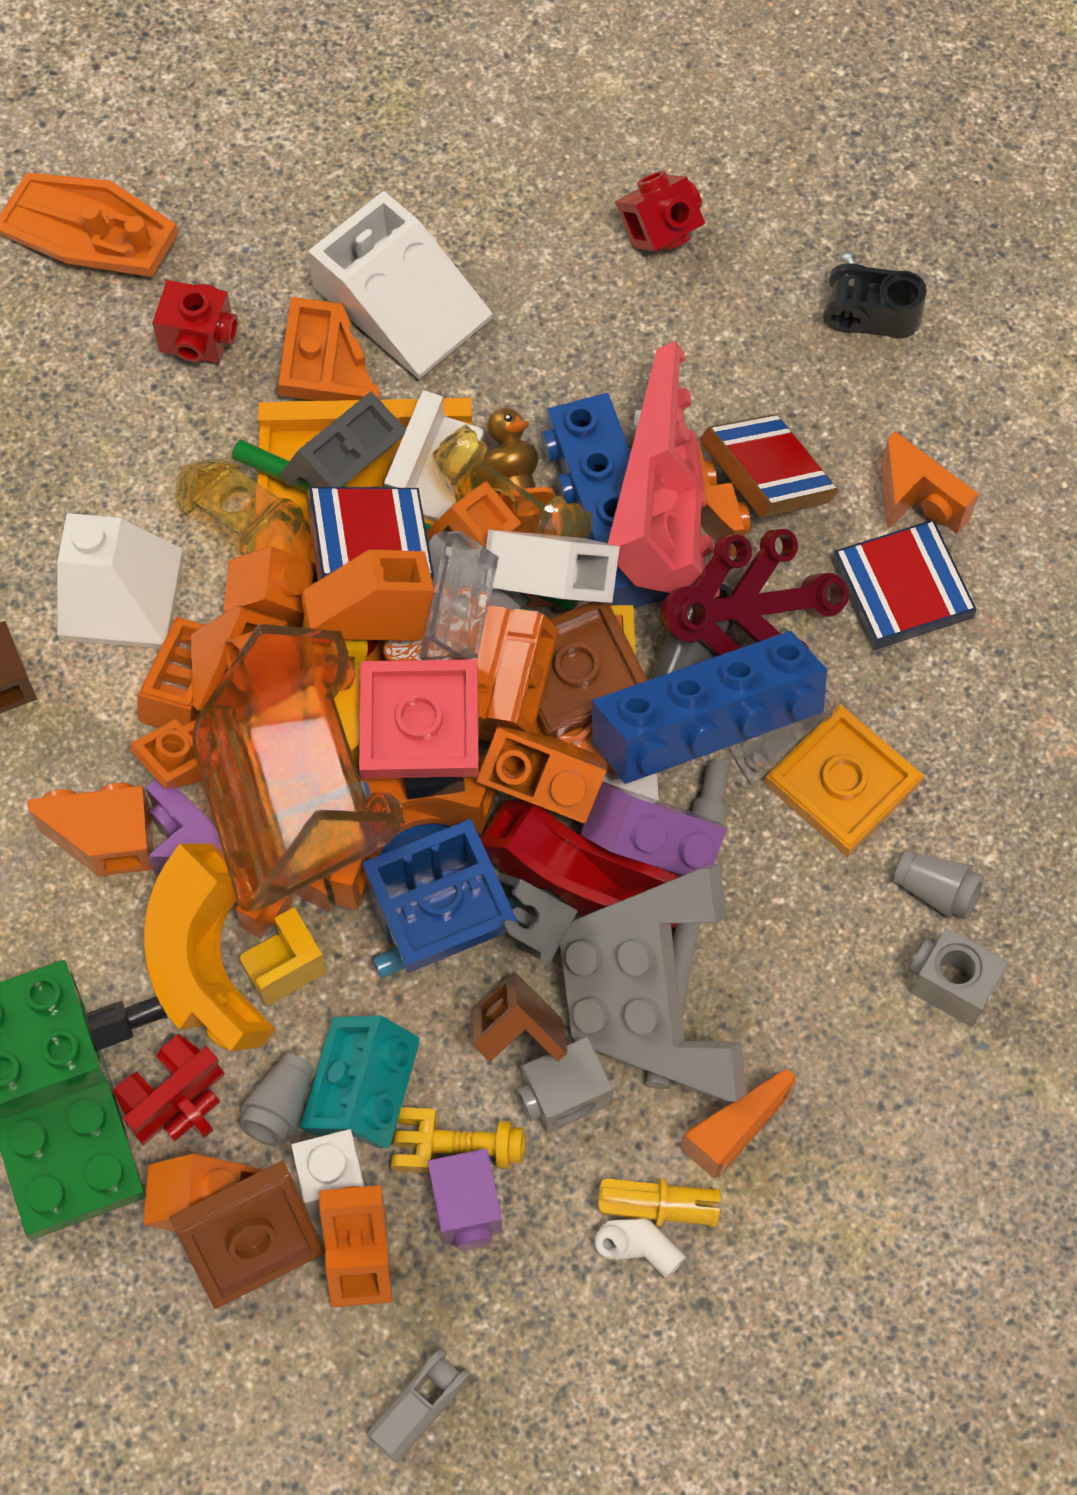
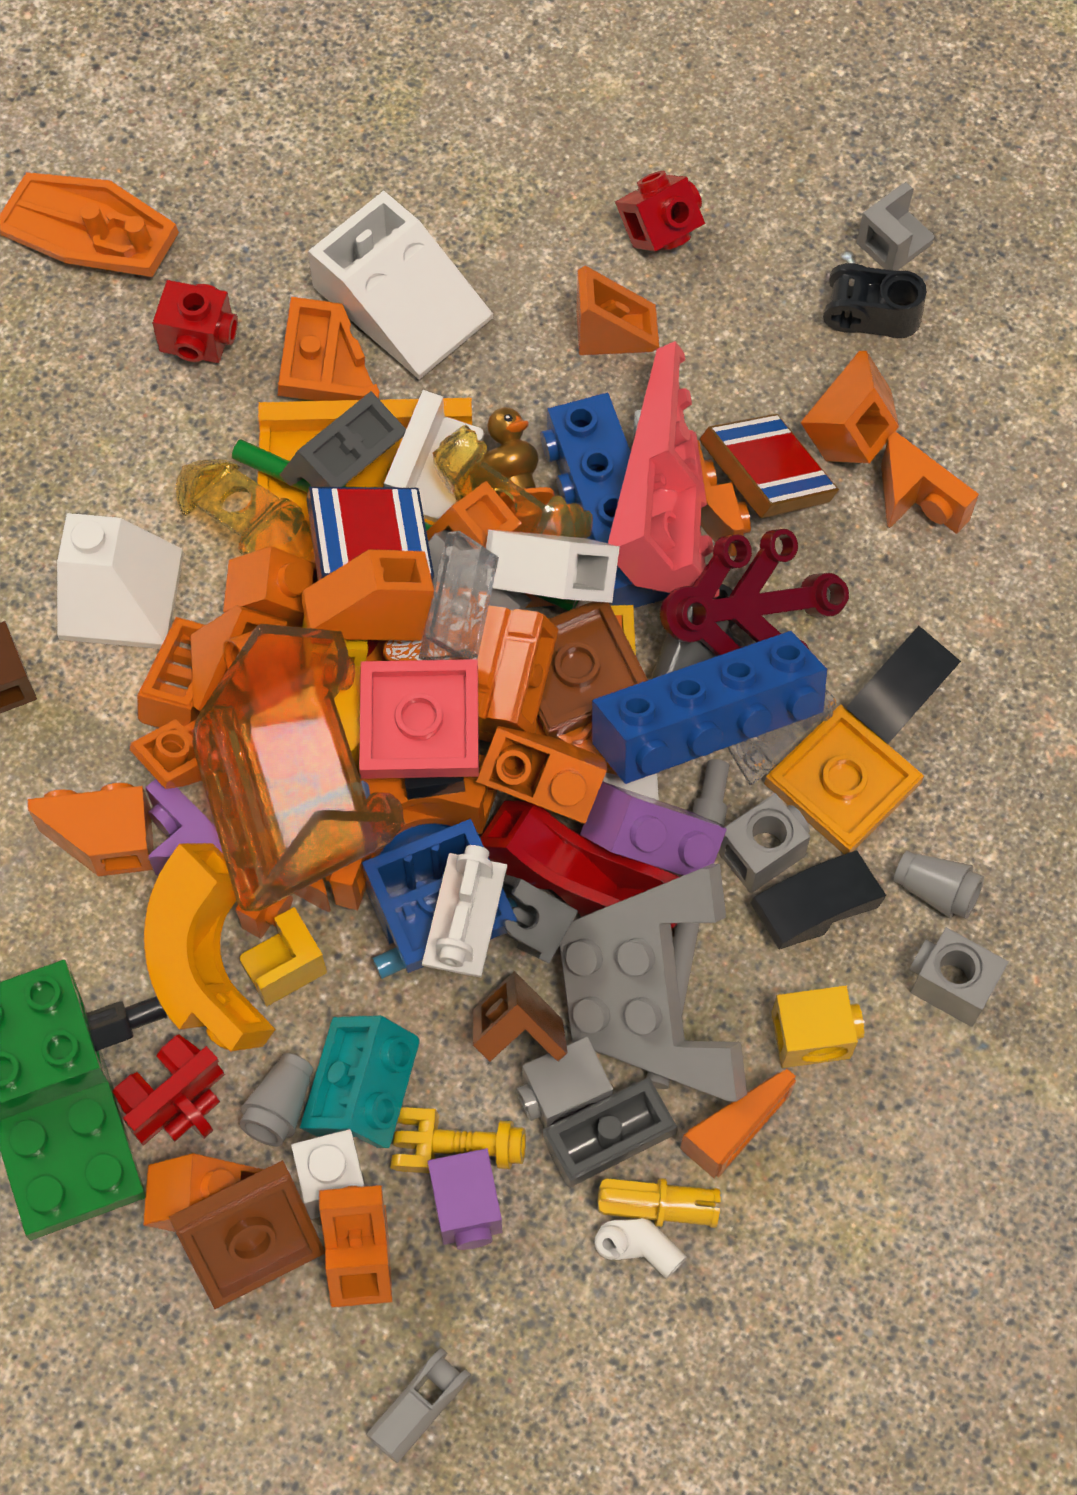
(465, 913): none -> white hinge
(609, 1132): none -> dark grey brick
(613, 317): none -> orange slope
(758, 864): none -> light grey brick
(816, 1026): none -> yellow brick
(817, 897): none -> black slope
(853, 414): none -> orange slope
(892, 232): none -> light grey panel
(903, 684): none -> black slope
(904, 584): tile -> none

